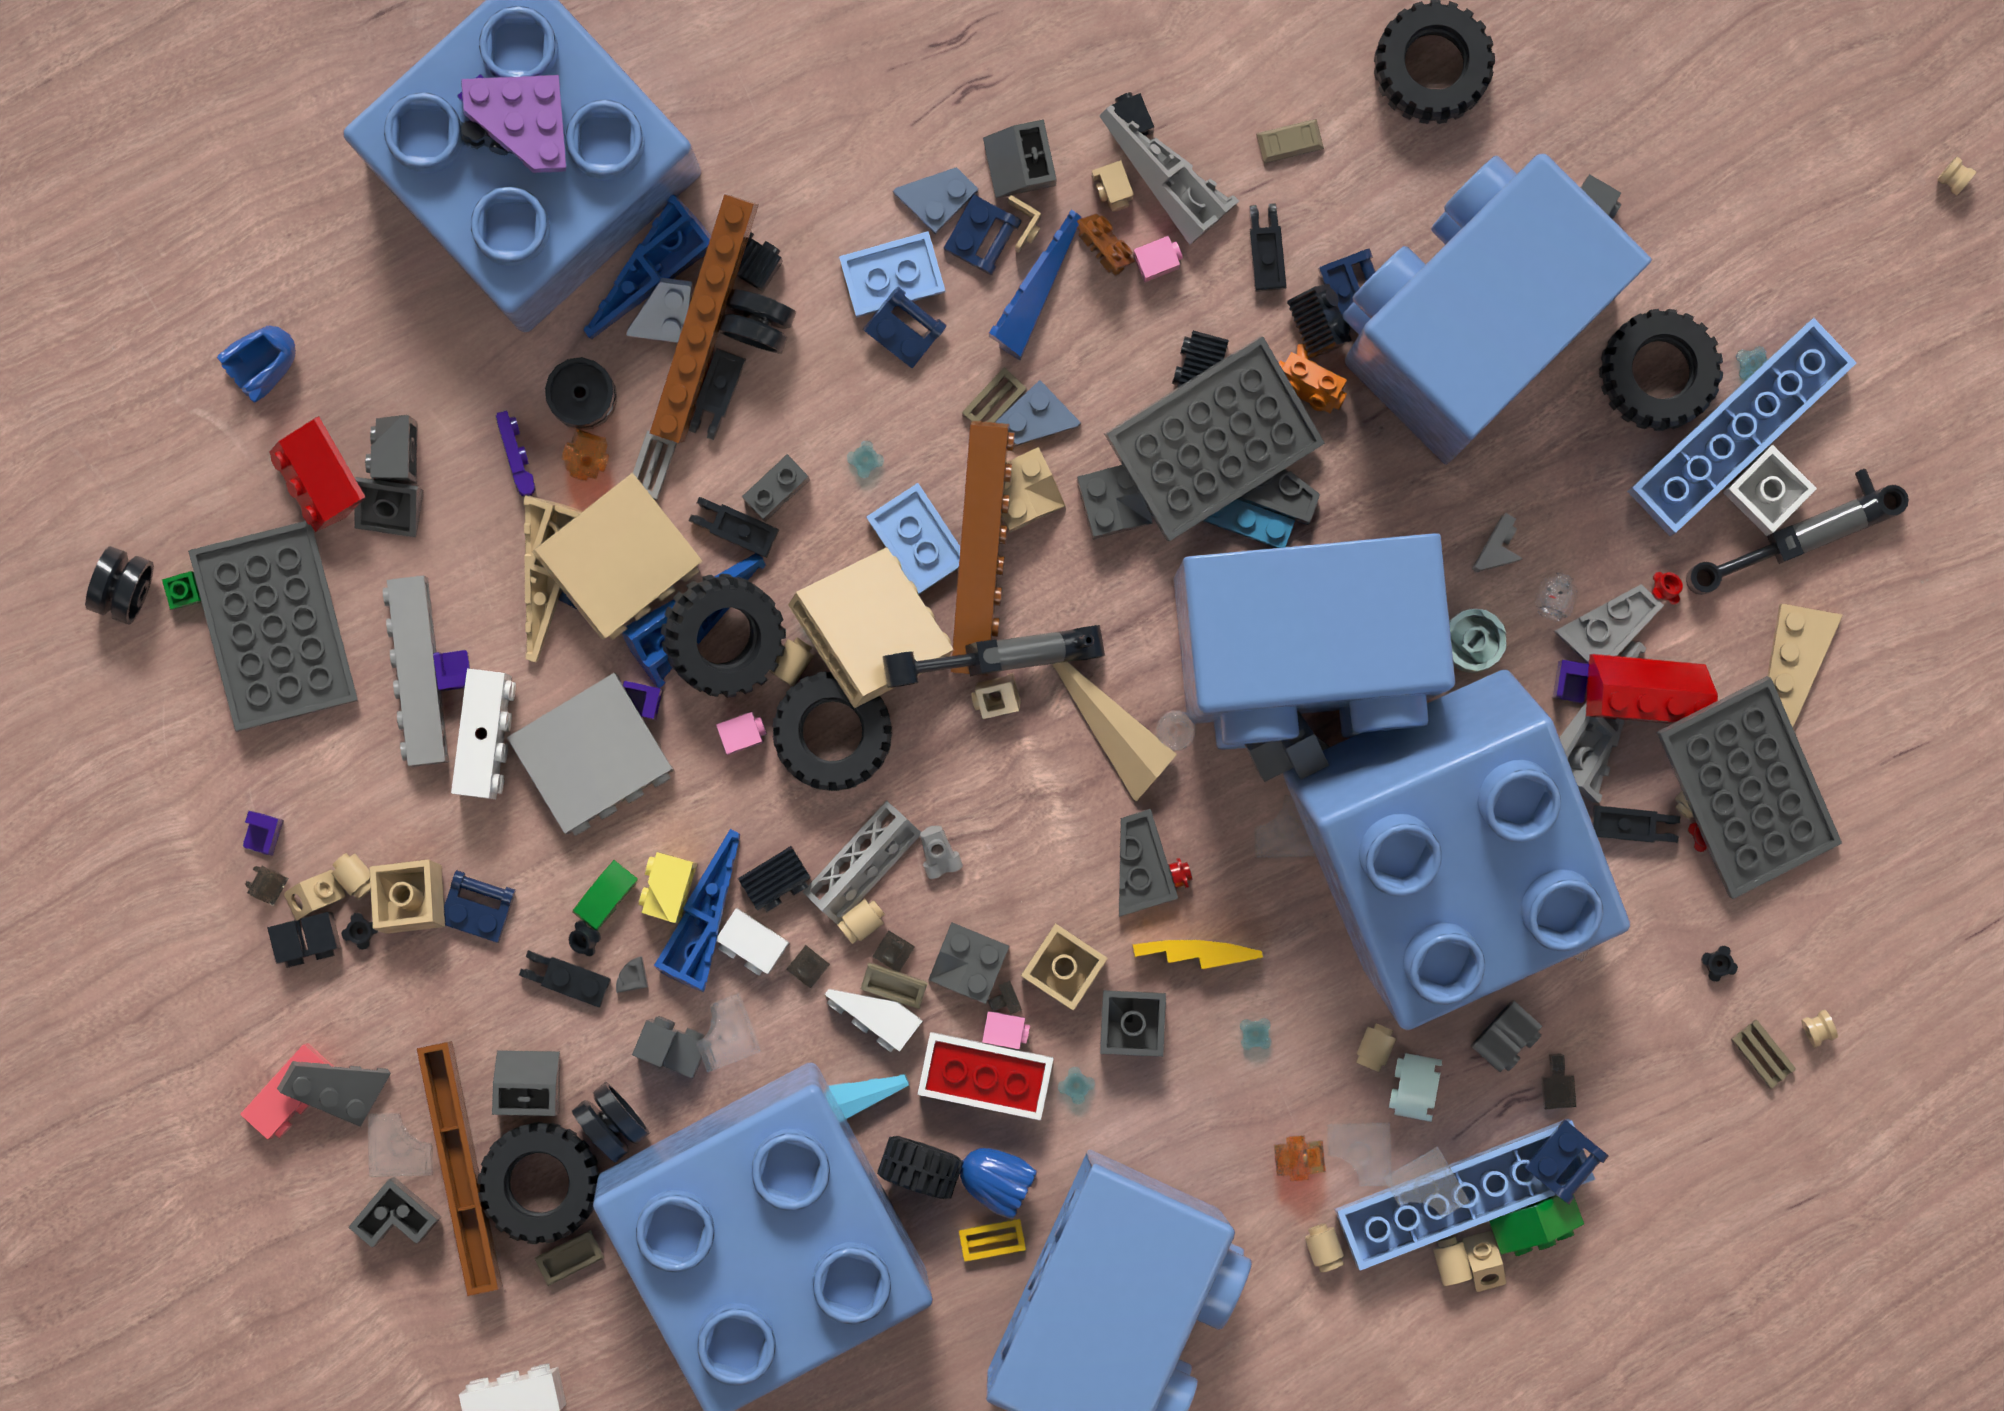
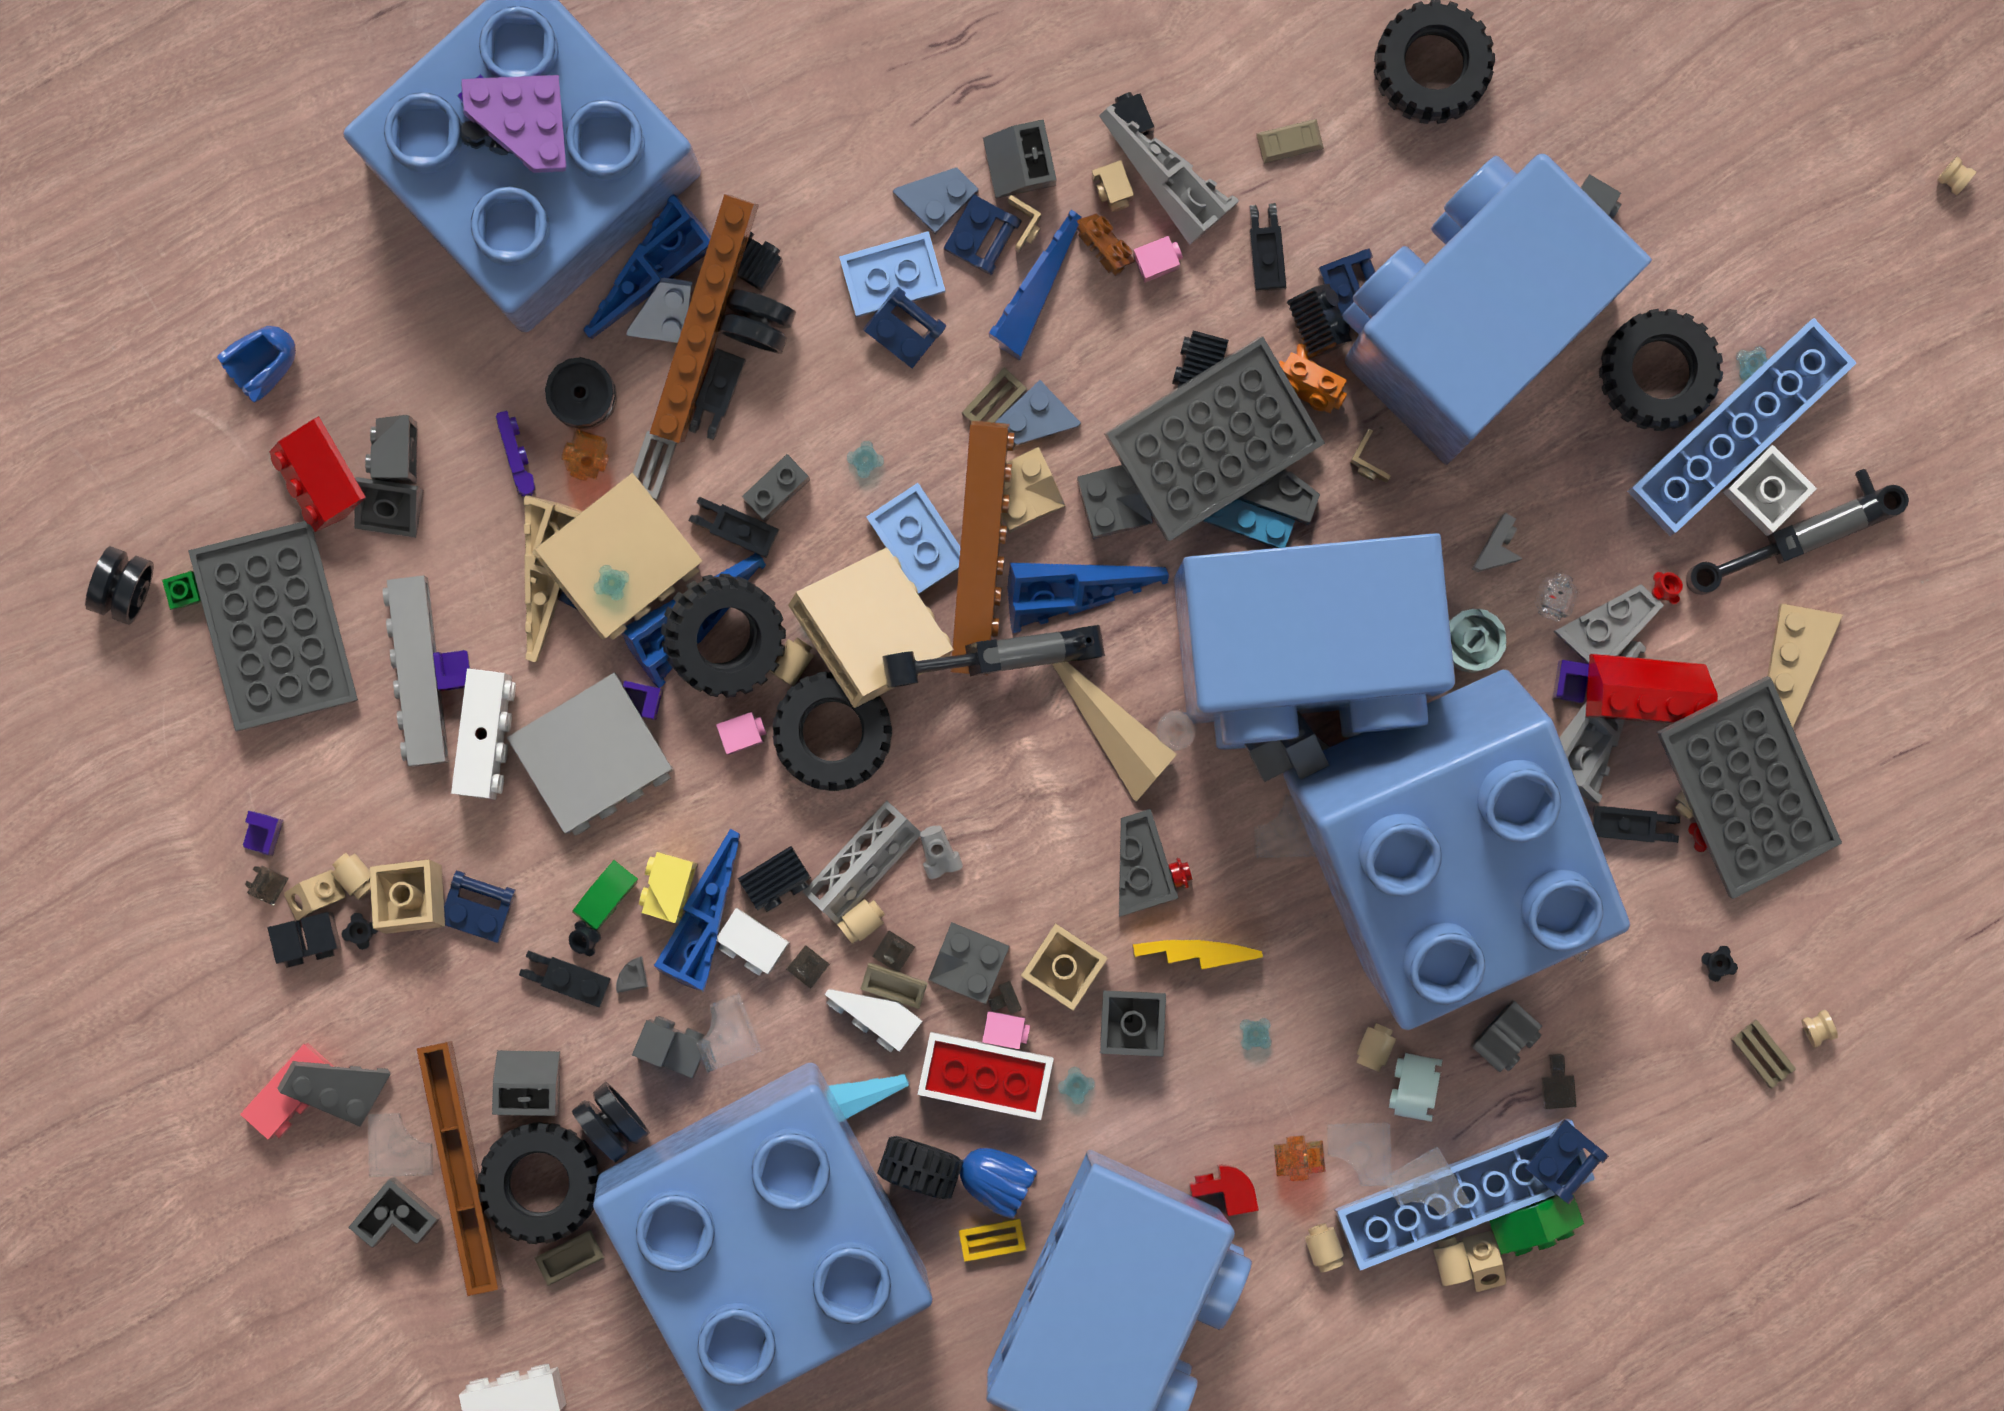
(619, 579): none -> clear light blue plate
(992, 707): tan brick -> none
(1052, 589): none -> blue wedge
(1235, 1185): none -> red brick
(1366, 469): none -> tan bracket

